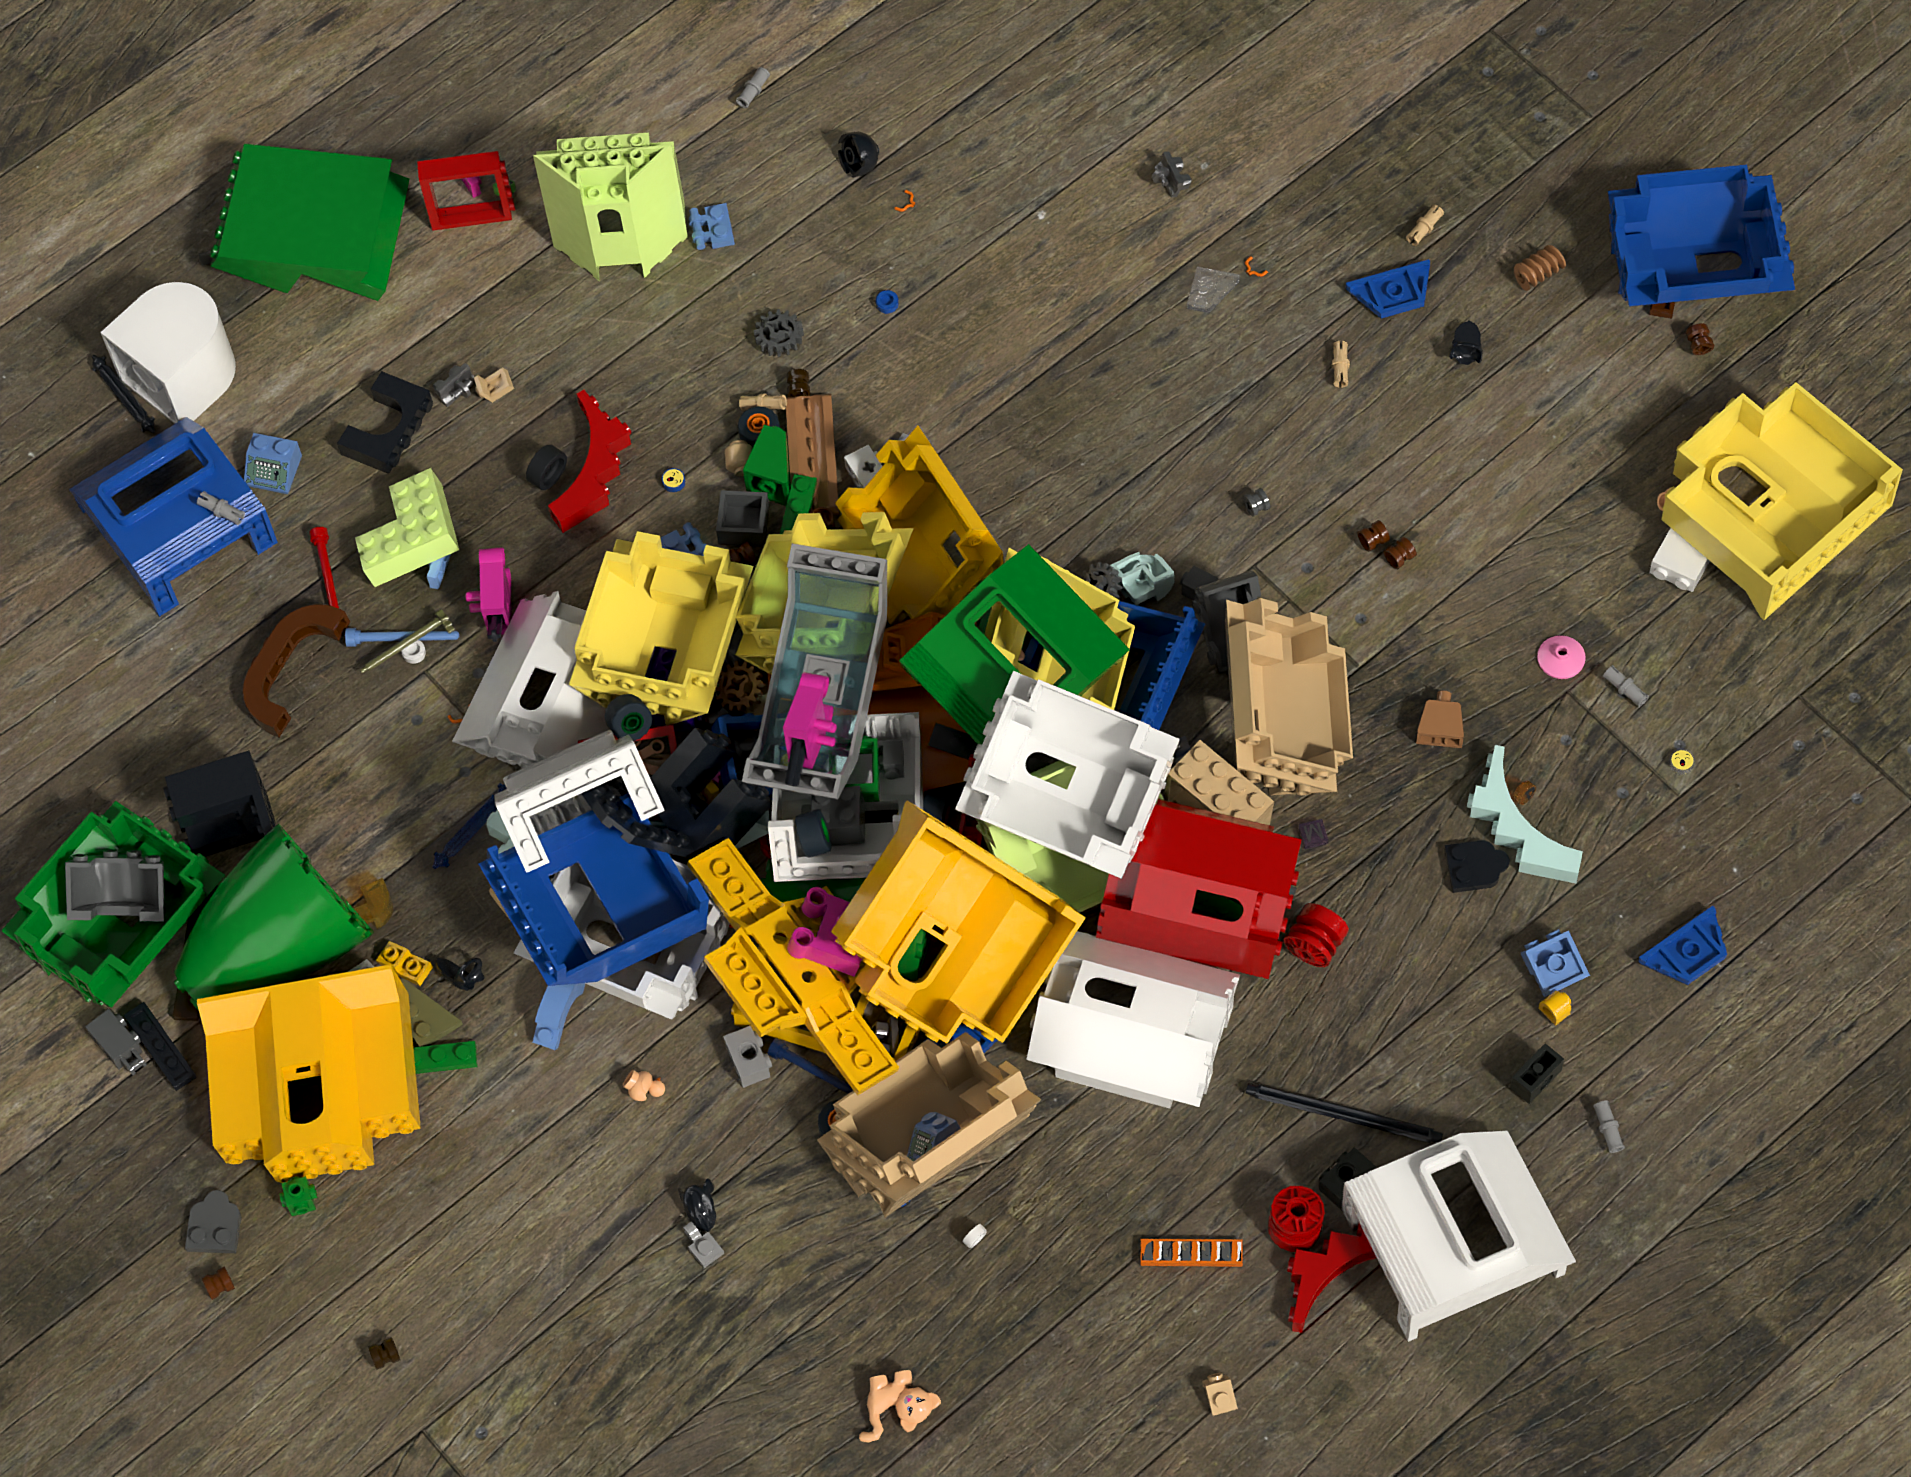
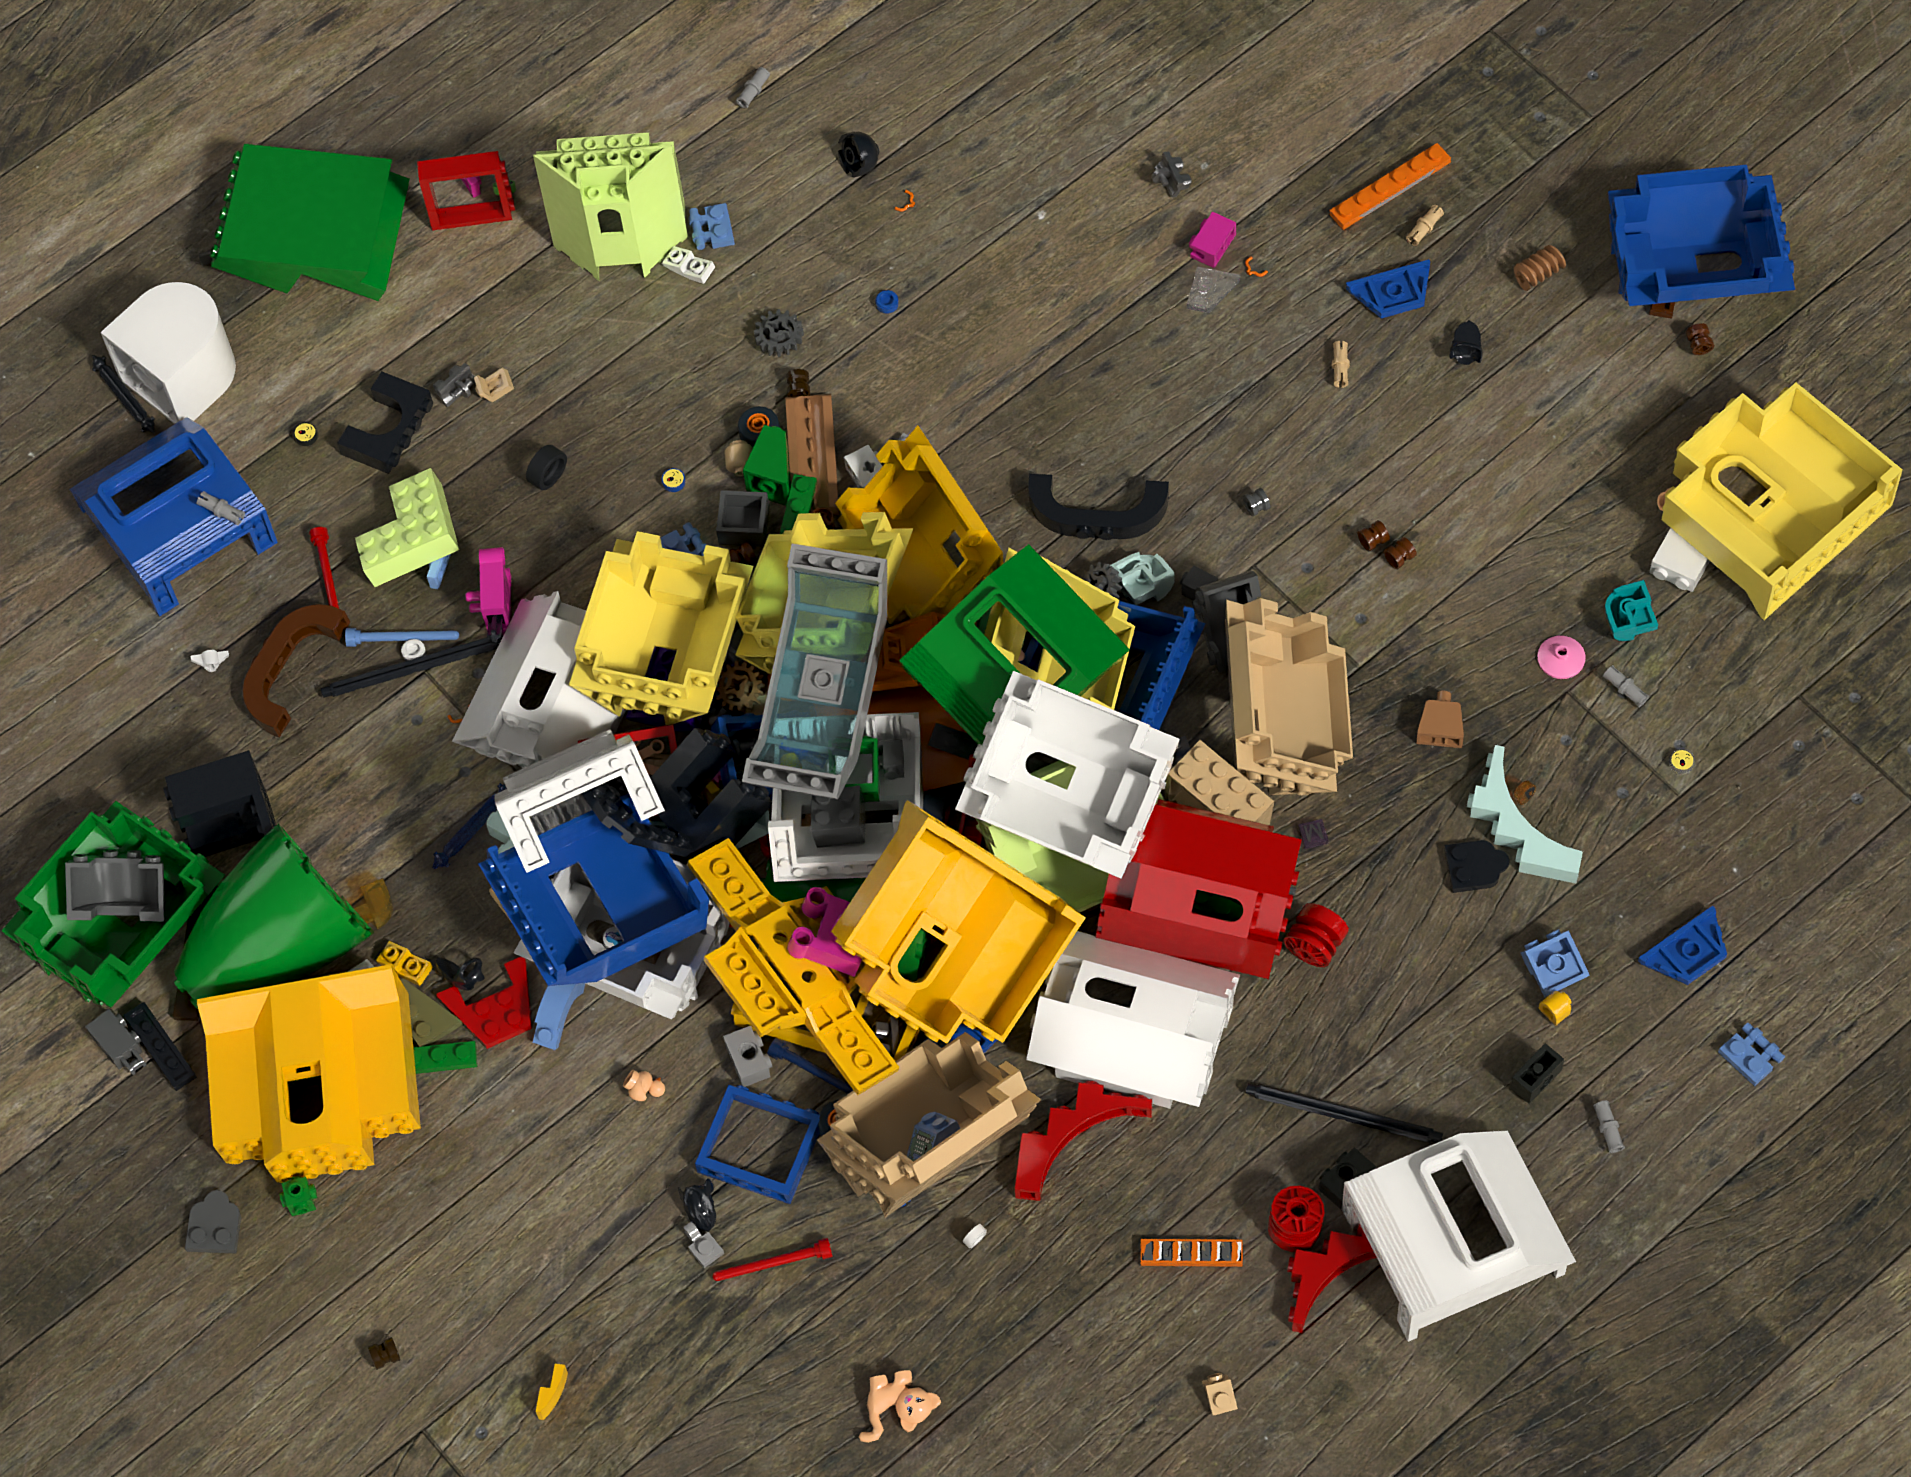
(210, 659): none -> white piece
(218, 1283): reddish brown wheel -> none
(271, 463): medium blue slope -> none
(305, 434): none -> tile
(408, 667): none -> black piece
(442, 619): olive piece -> none
(498, 1015): none -> red wing
(549, 1396): none -> yellow slope
(589, 491): red arch -> none
(611, 937): none -> white tile
(628, 716): black wheel -> none
(685, 264): none -> white slope
(746, 1179): none -> blue window
(763, 400): tan pin -> none
(807, 725): dark pink piece -> none
(813, 833): black wheel -> none
(820, 1249): none -> red piece
(1064, 1124): none -> red arch
(1097, 523): none -> black arch
(1213, 239): none -> dark pink brick
(1390, 186): none -> orange plate
(1630, 611): none -> teal brick
(1747, 1059): none -> medium blue plate

